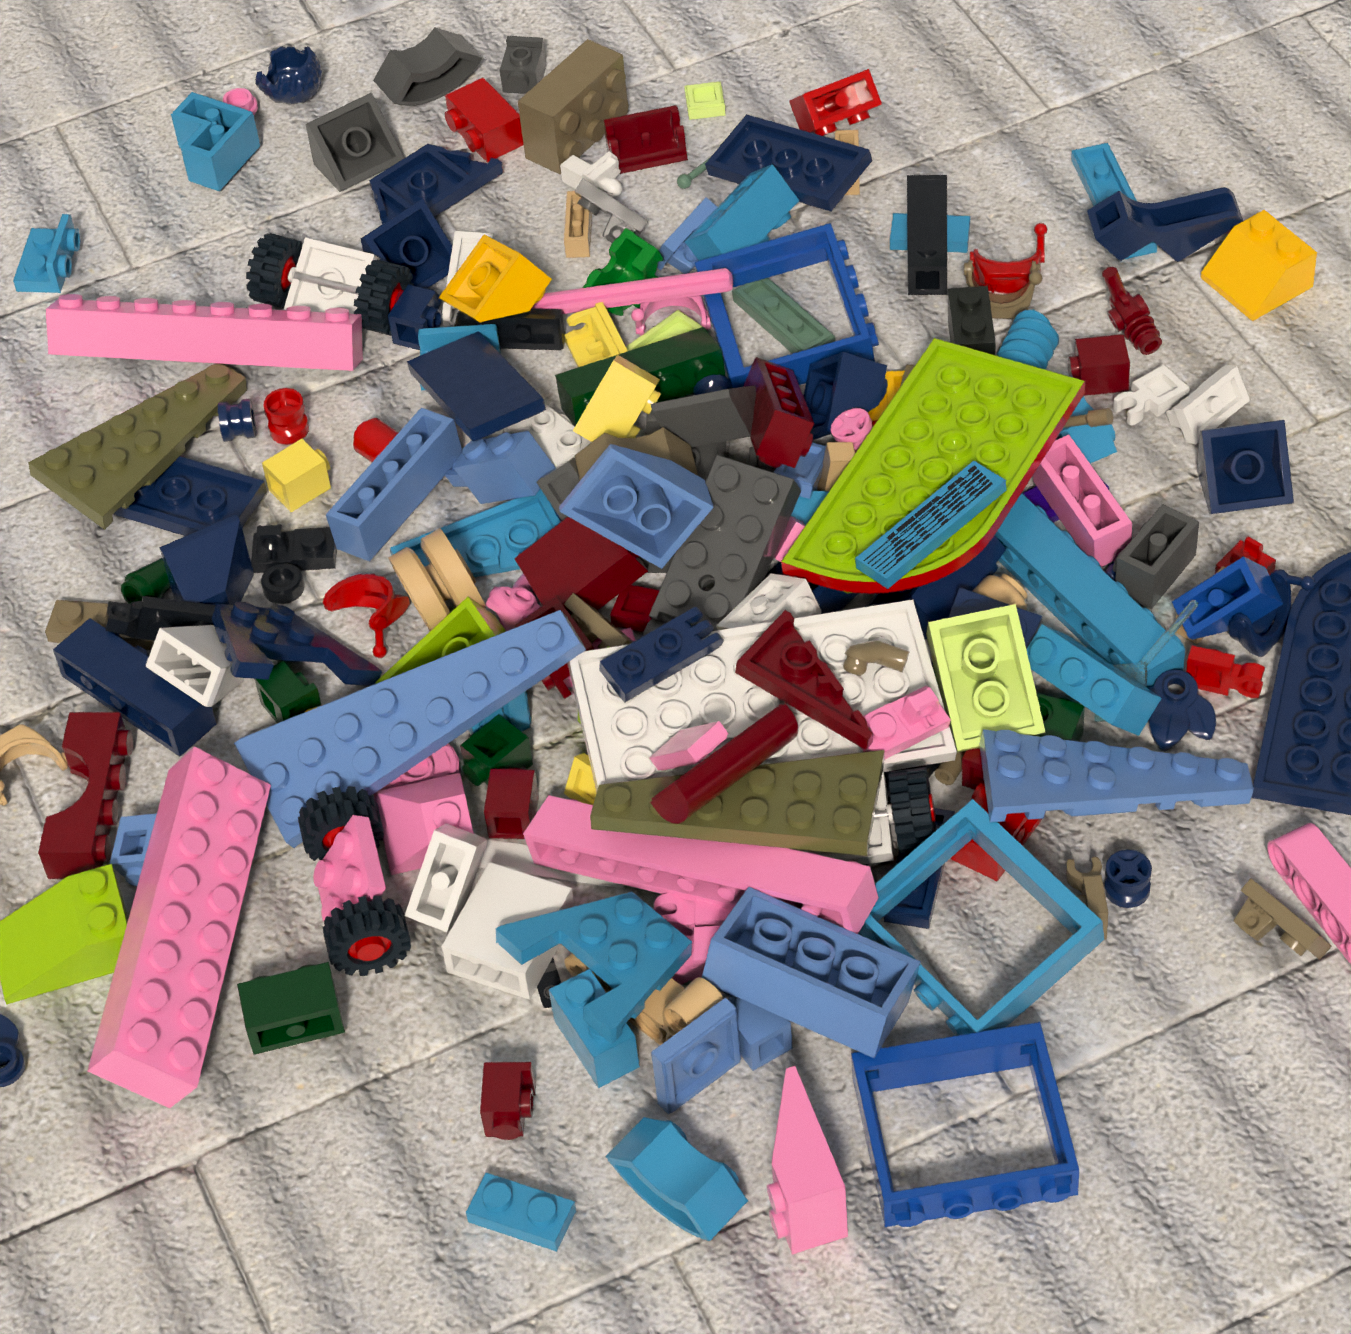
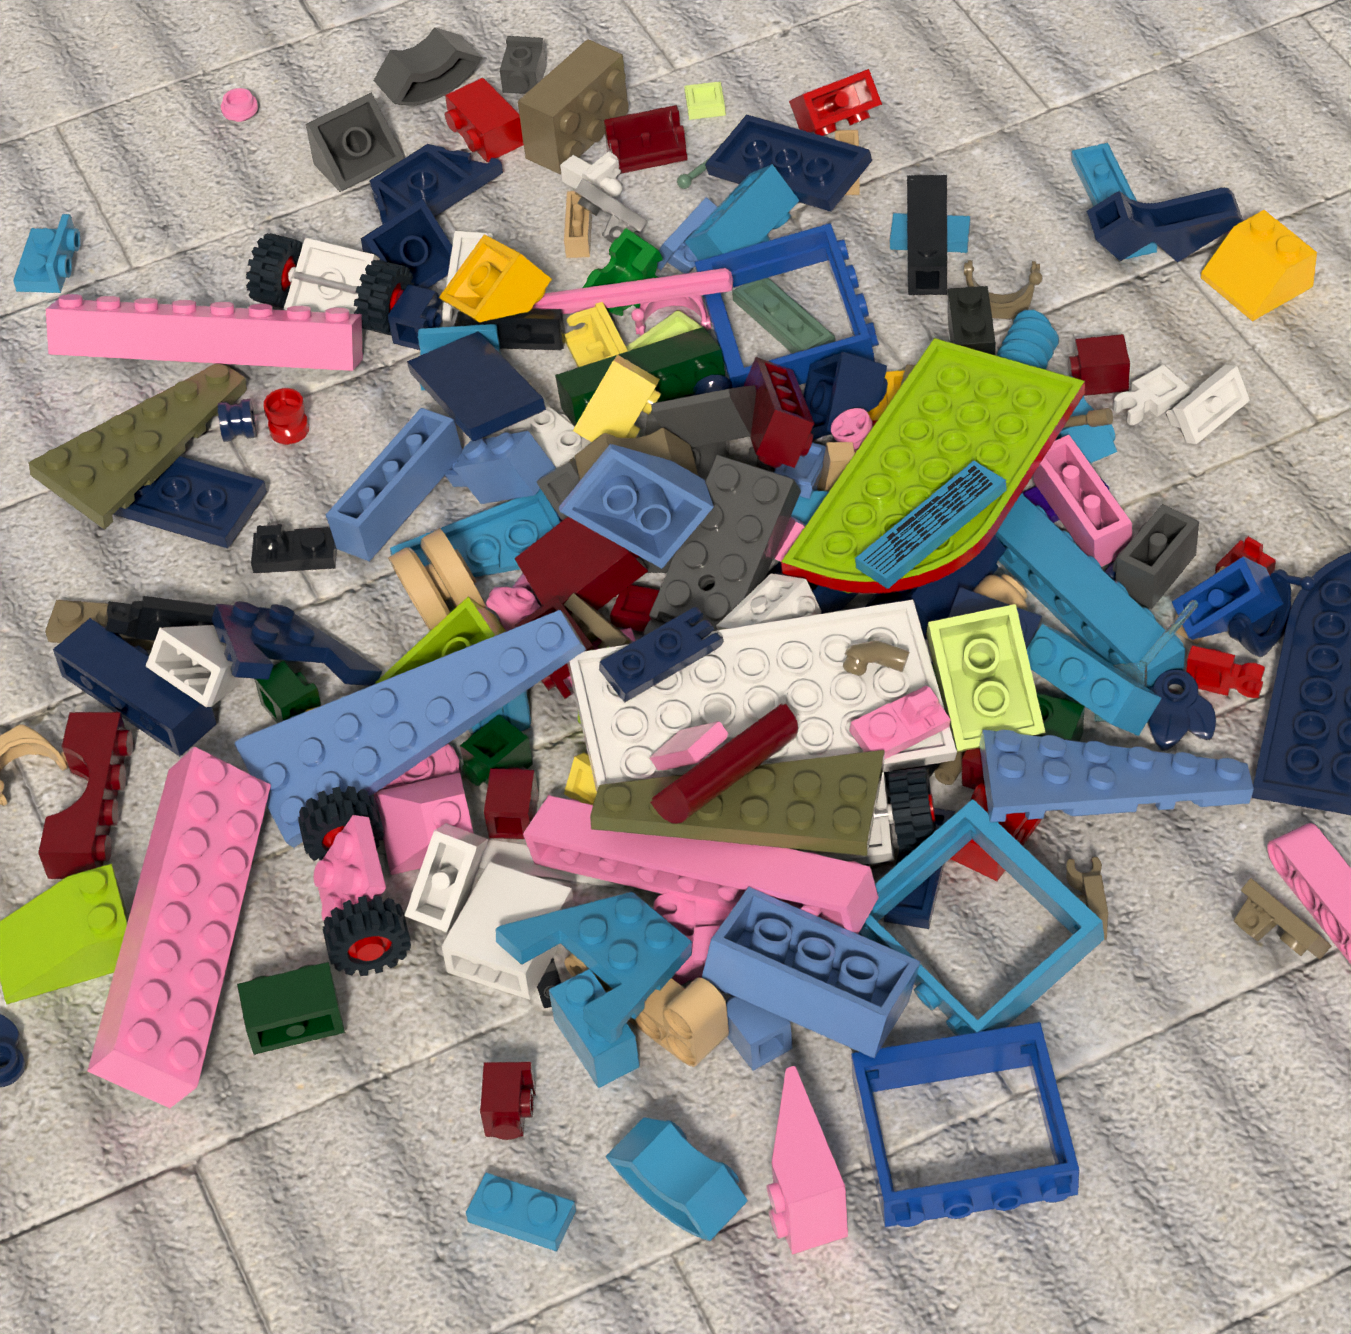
(132, 845): medium blue brick -> none
(146, 581): dark green cone -> none
(209, 564): dark blue slope -> none
(213, 139): dark azure brick -> none
(282, 583): black tile -> none
(291, 75): dark blue hair -> none
(297, 474): light yellow brick -> none
(371, 592): red helmet -> none
(372, 438): red brick -> none
(696, 1056): medium blue tile -> none
(794, 673): dark red wing -> none
(1008, 276): red helmet -> none
(1126, 867): dark blue wheel -> none
(1131, 314): dark red piece -> none
(1245, 467): dark blue slope -> none

